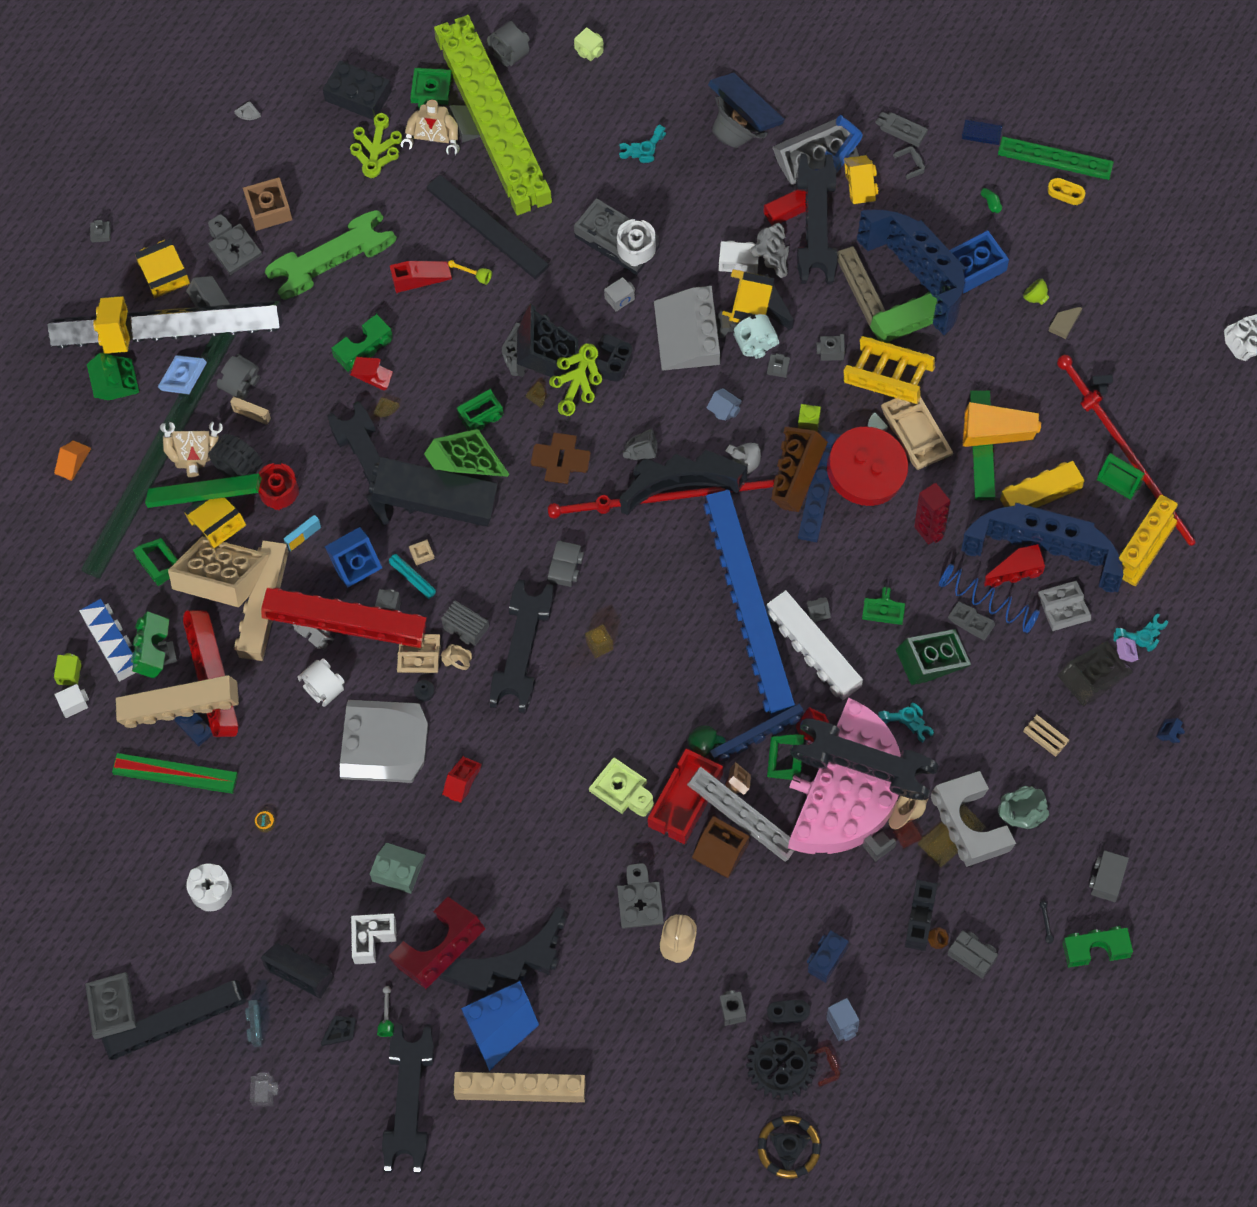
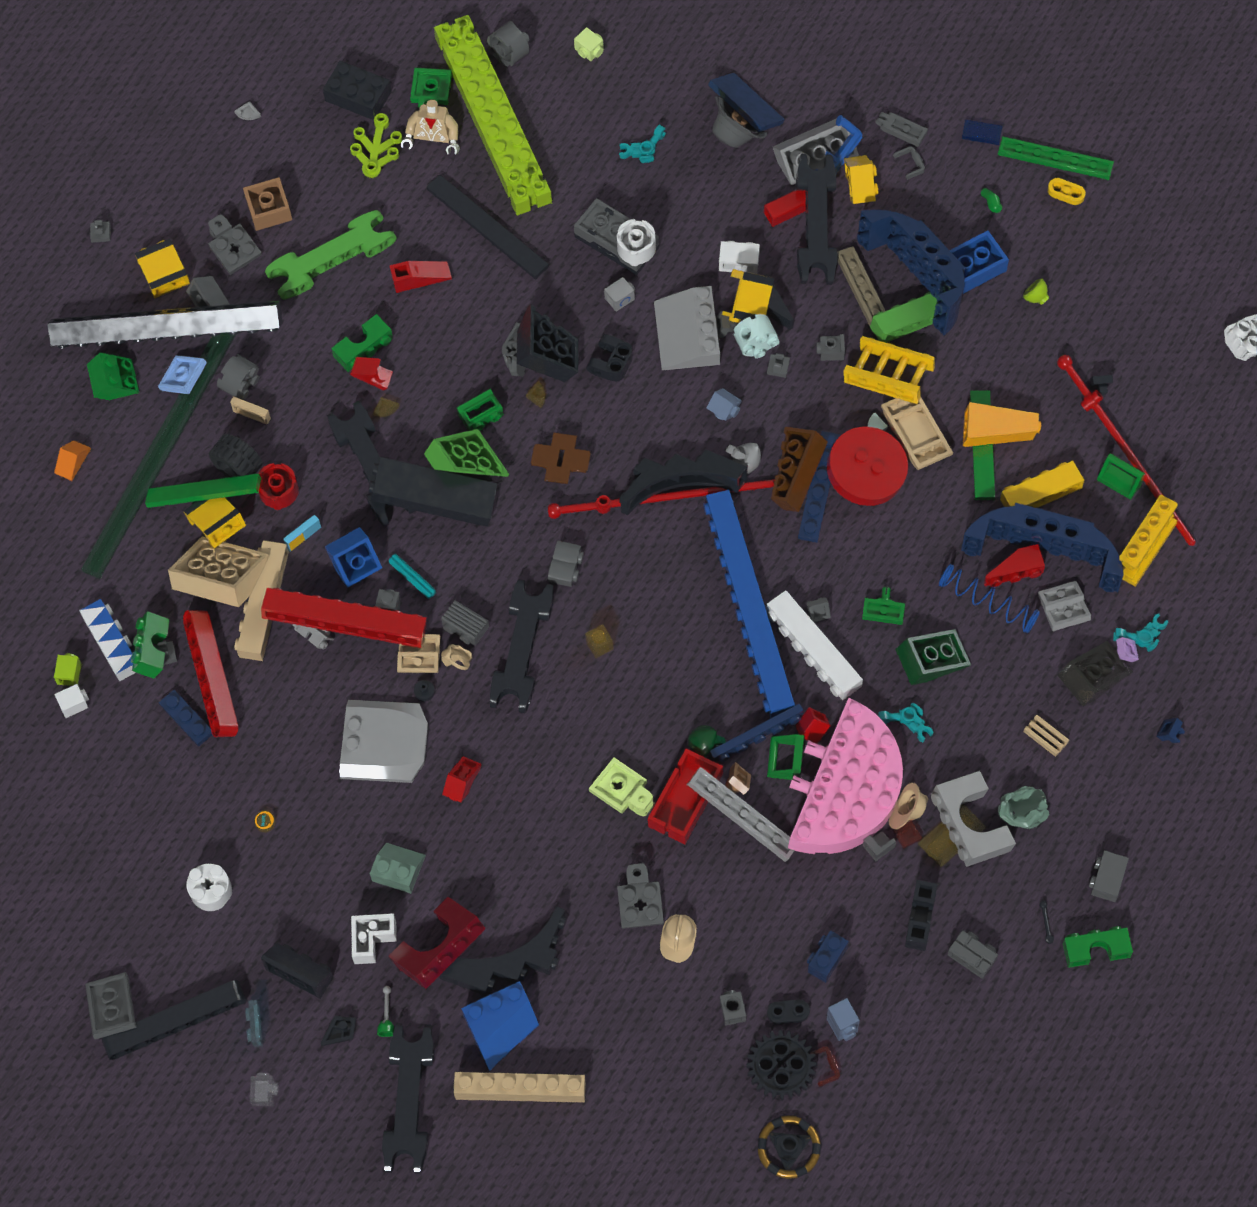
(112, 325): yellow brick -> none
(141, 555): green tile -> none
(175, 773): green tile -> none
(177, 701): tan brick -> none
(189, 448): tan torso -> none
(321, 682): white brick -> none
(421, 552): tan tile -> none
(466, 127): dark grey slope -> none
(483, 275): lime hinge -> none
(578, 376): lime plant -> none
(641, 446): dark grey piece -> none
(721, 847): reddish brown slope -> none
(772, 248): light grey tile -> none
(809, 417): lime brick -> none
(864, 759): black piece -> none
(932, 513): dark red brick -> none
(938, 938): reddish brown tile -> none
(969, 620): dark grey slope -> none
(1064, 322): dark tan tile -> none

